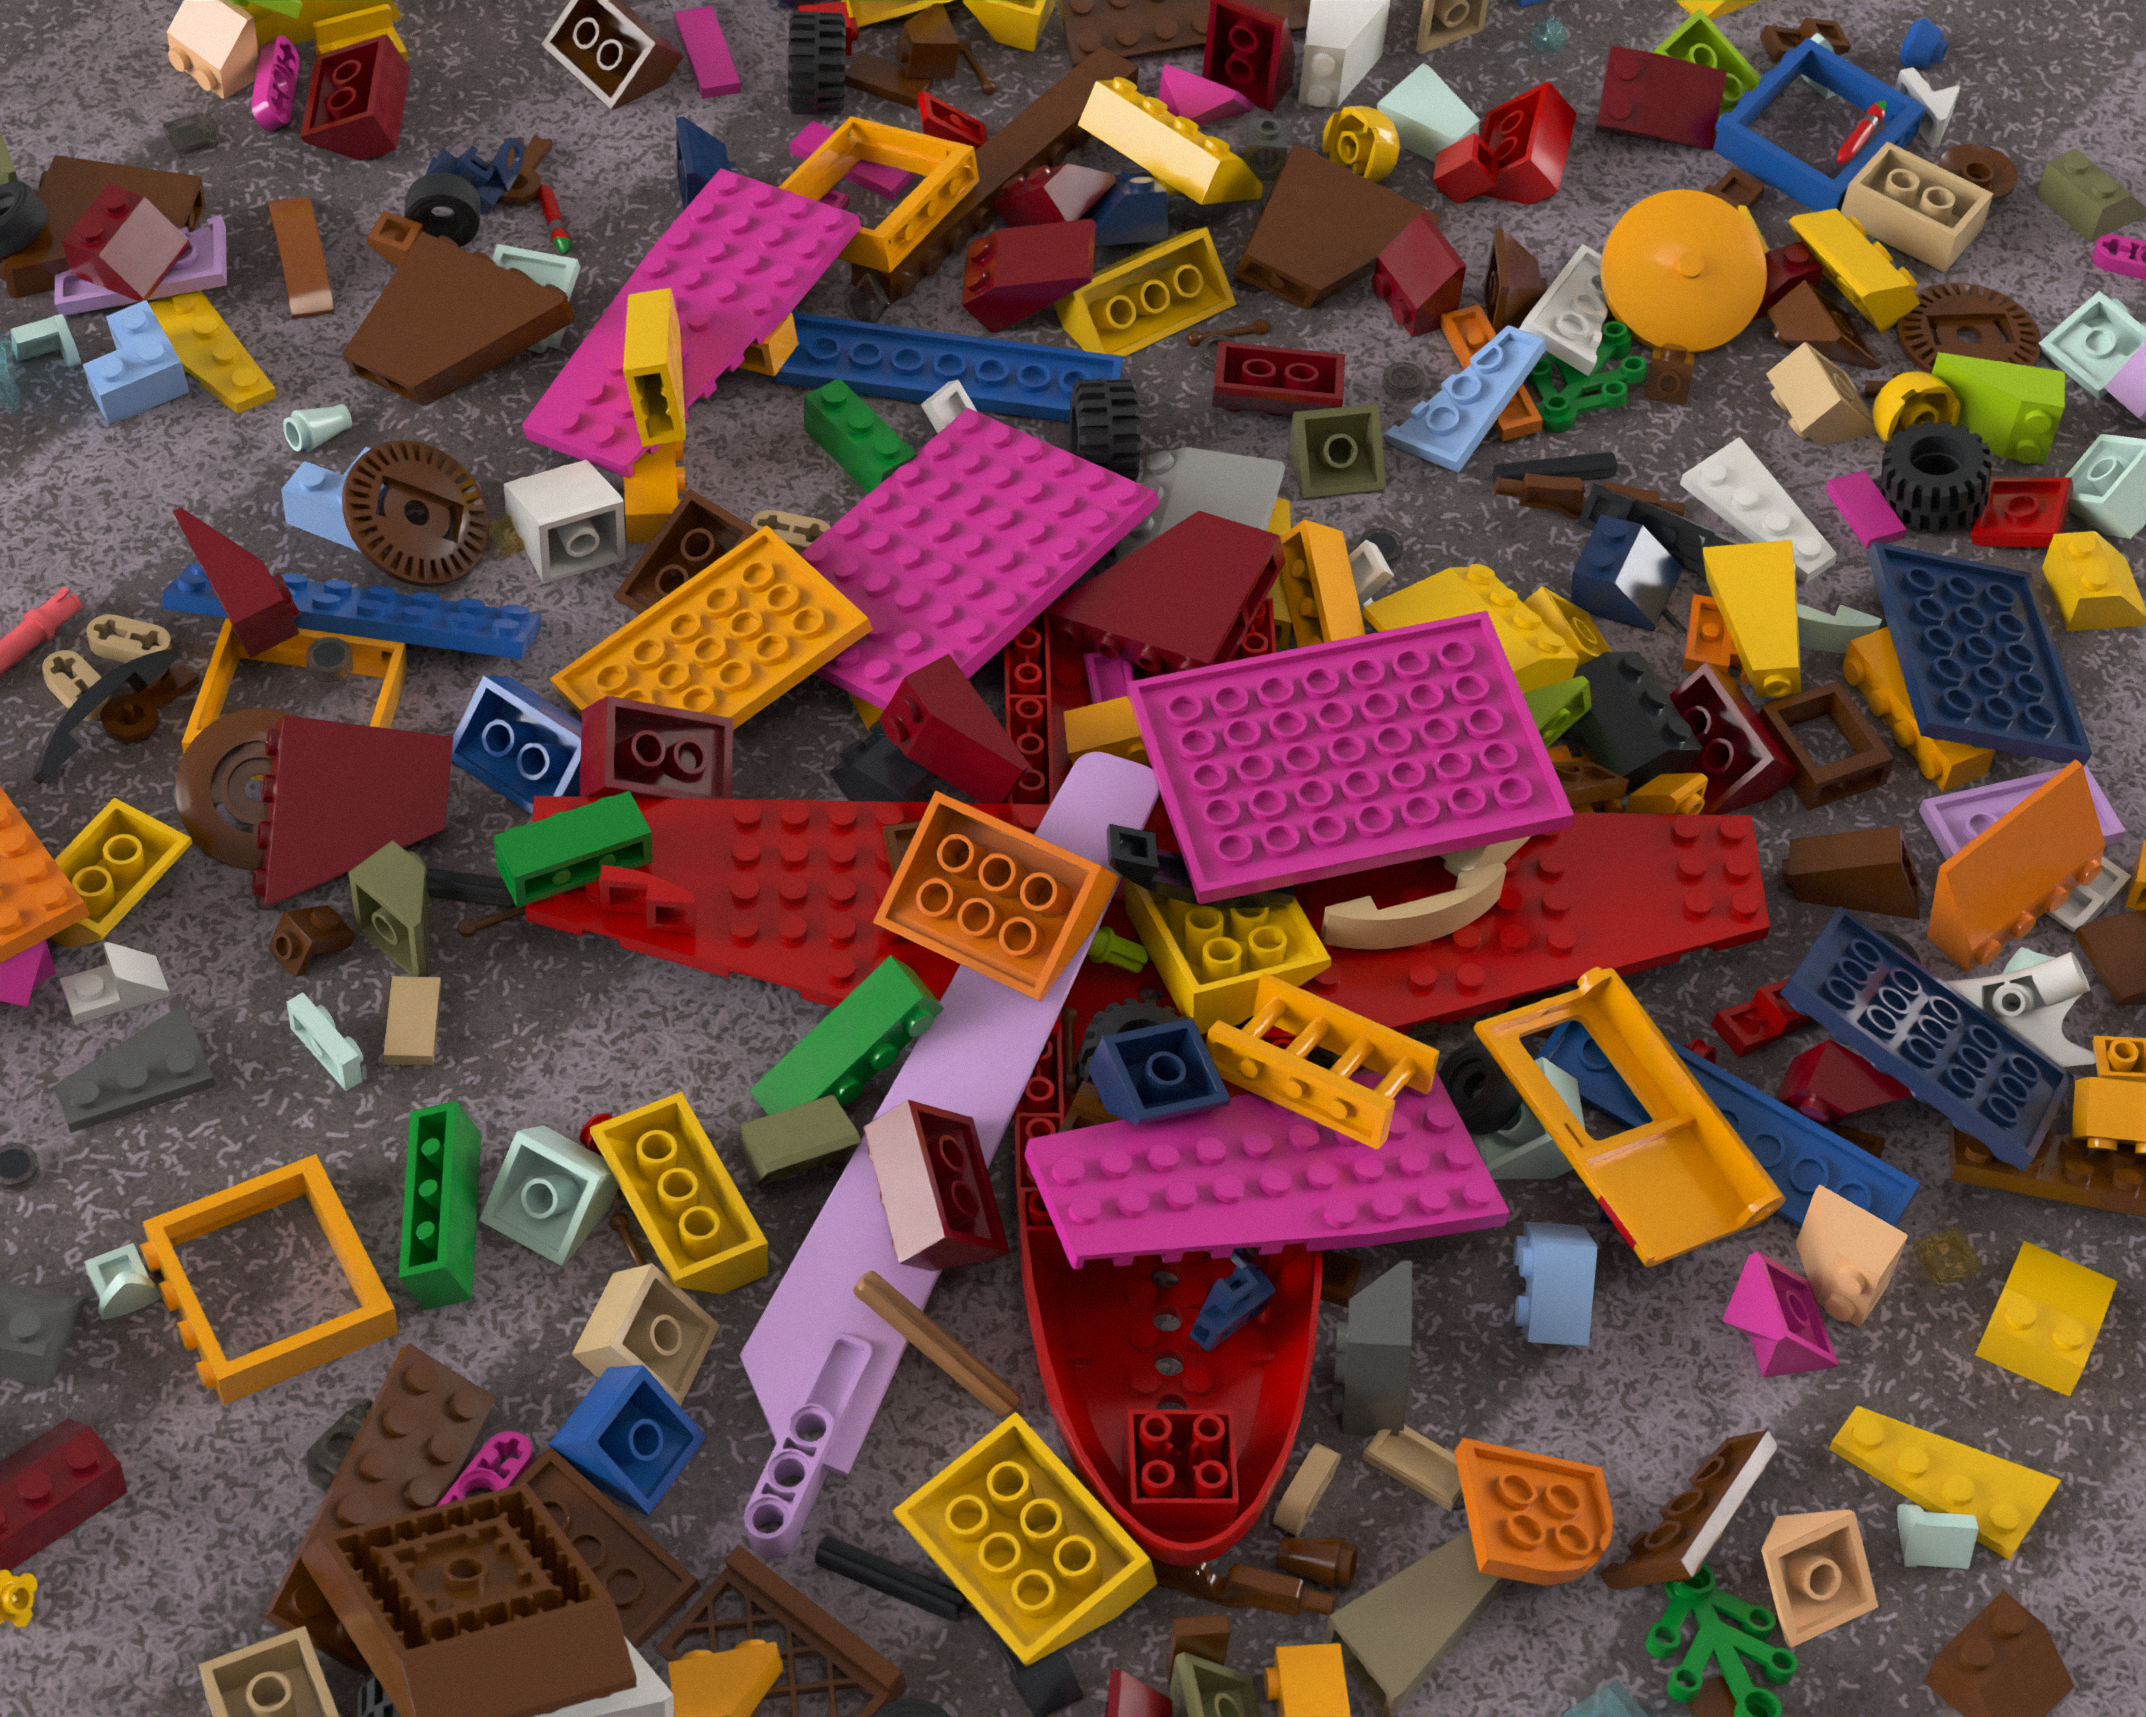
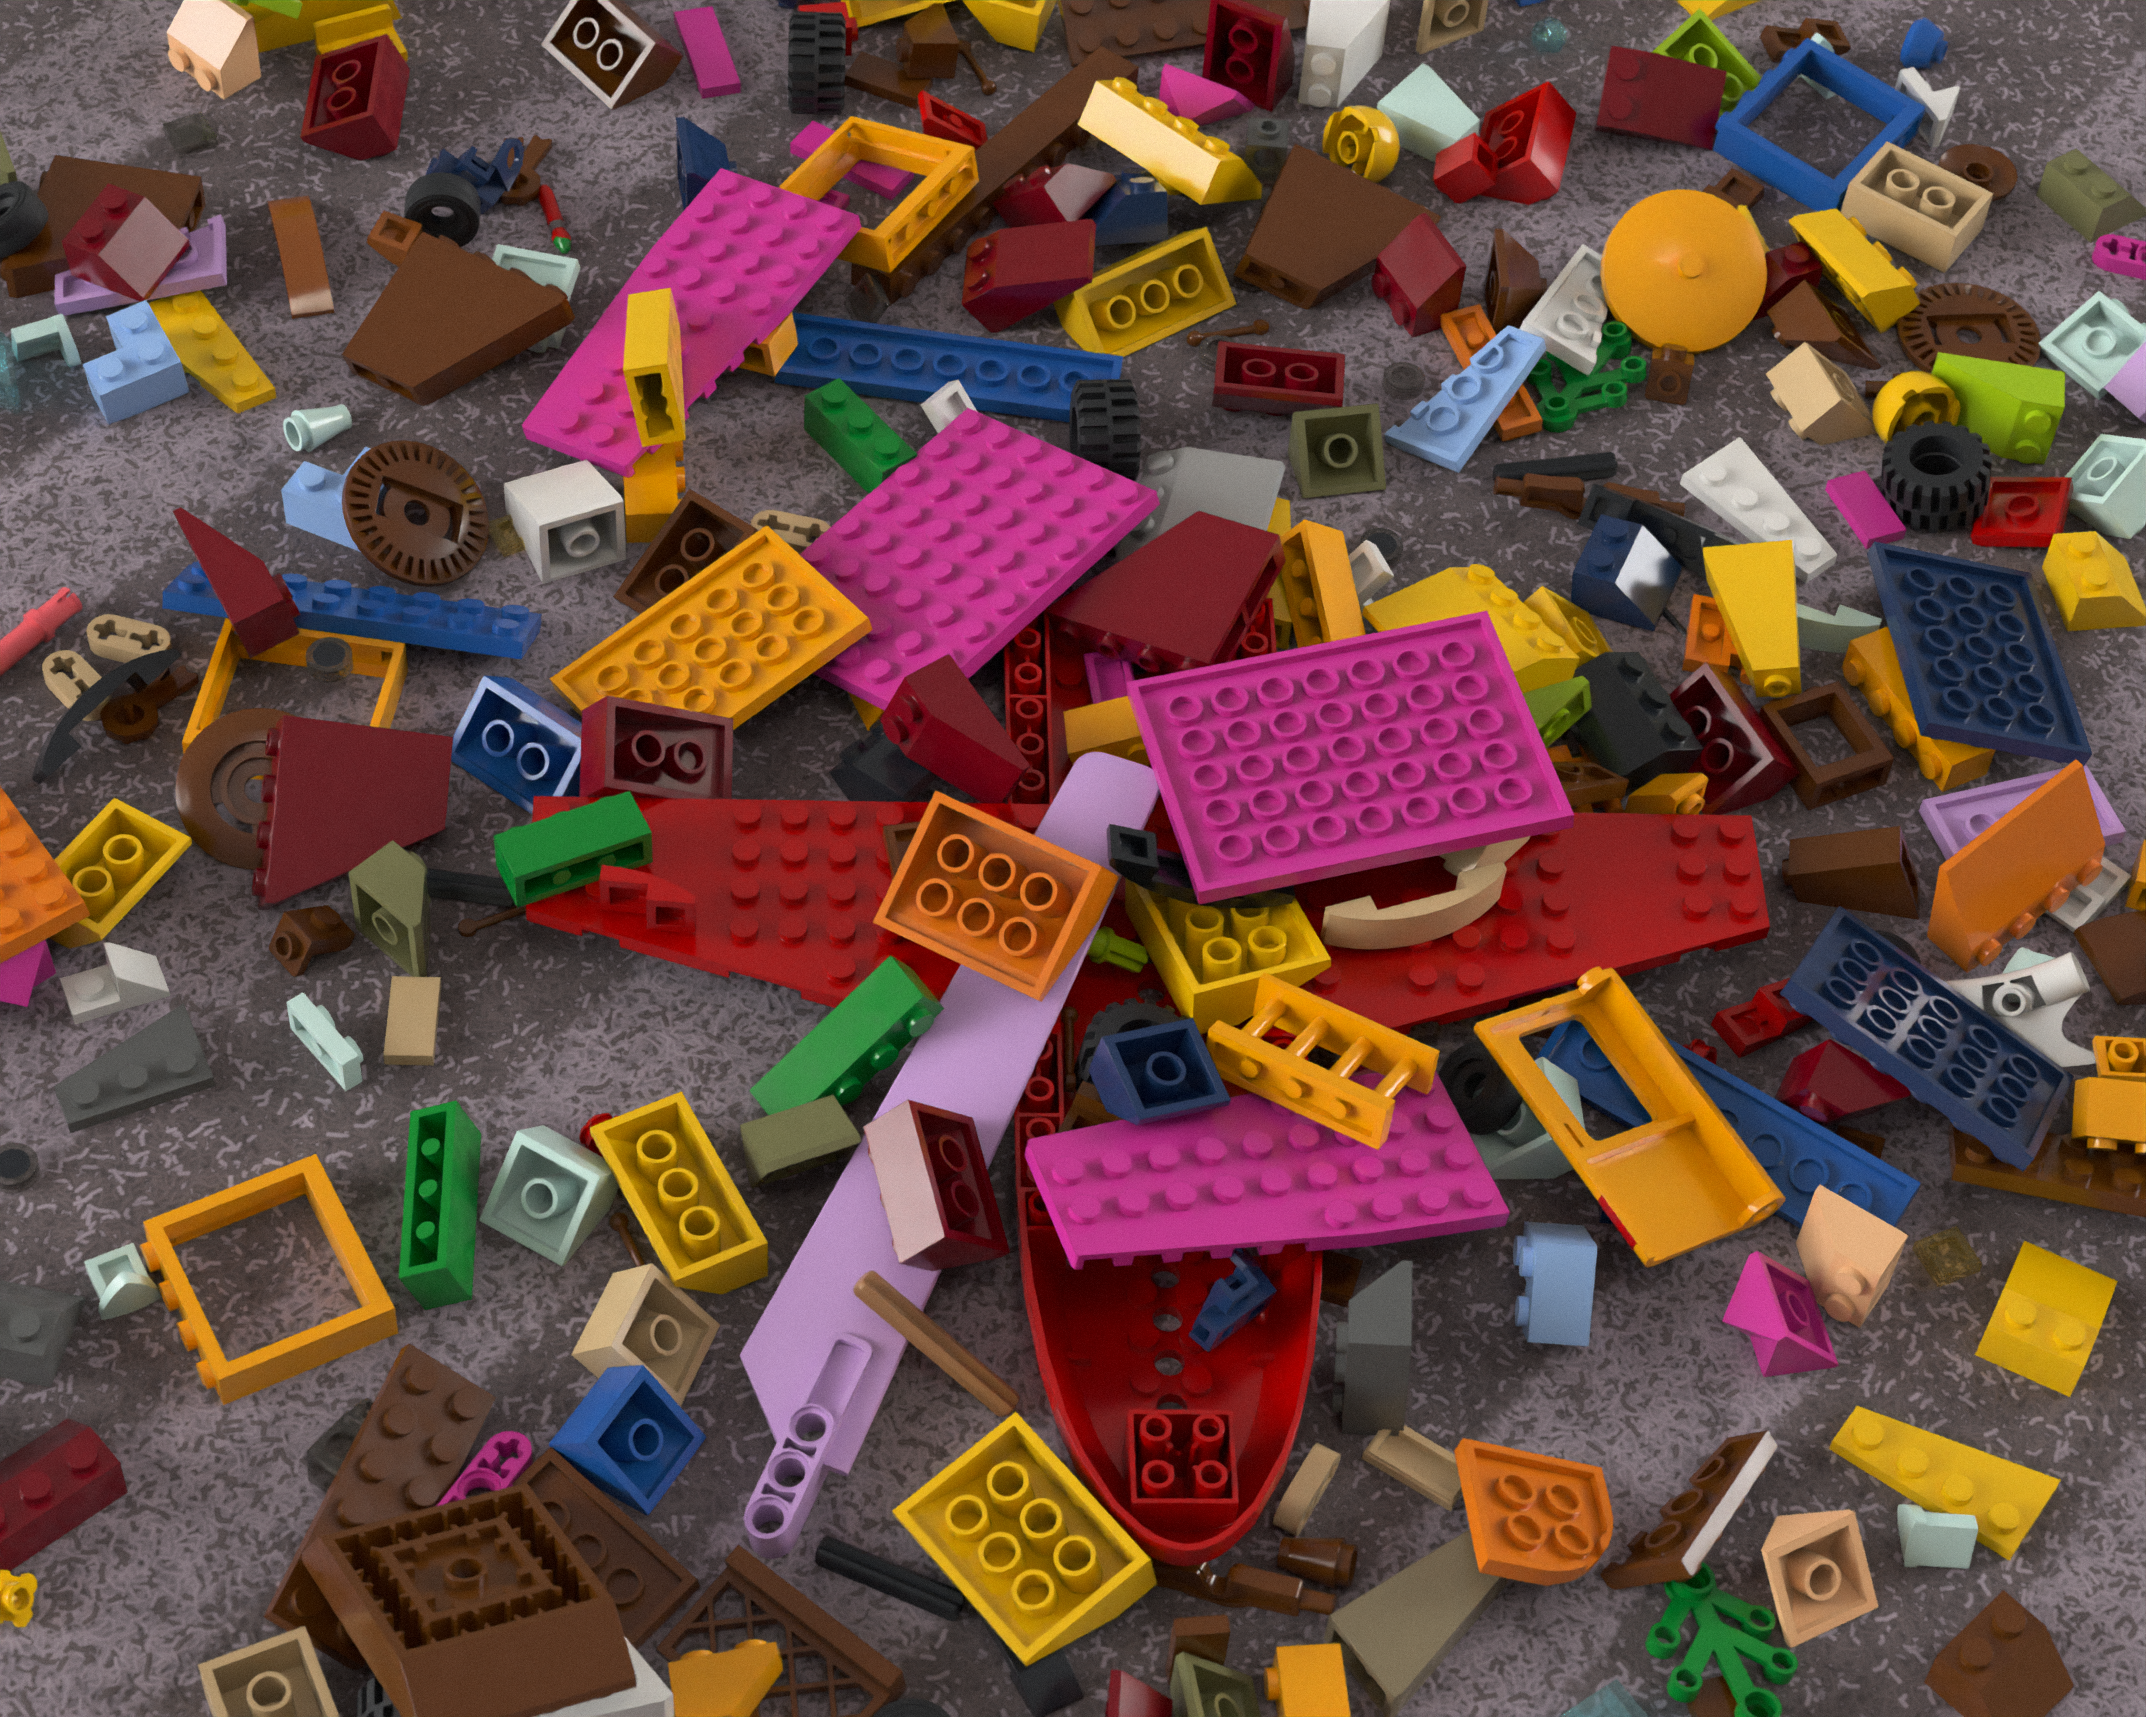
(275, 83): dark pink beam -> none
(1863, 130): red piece -> none

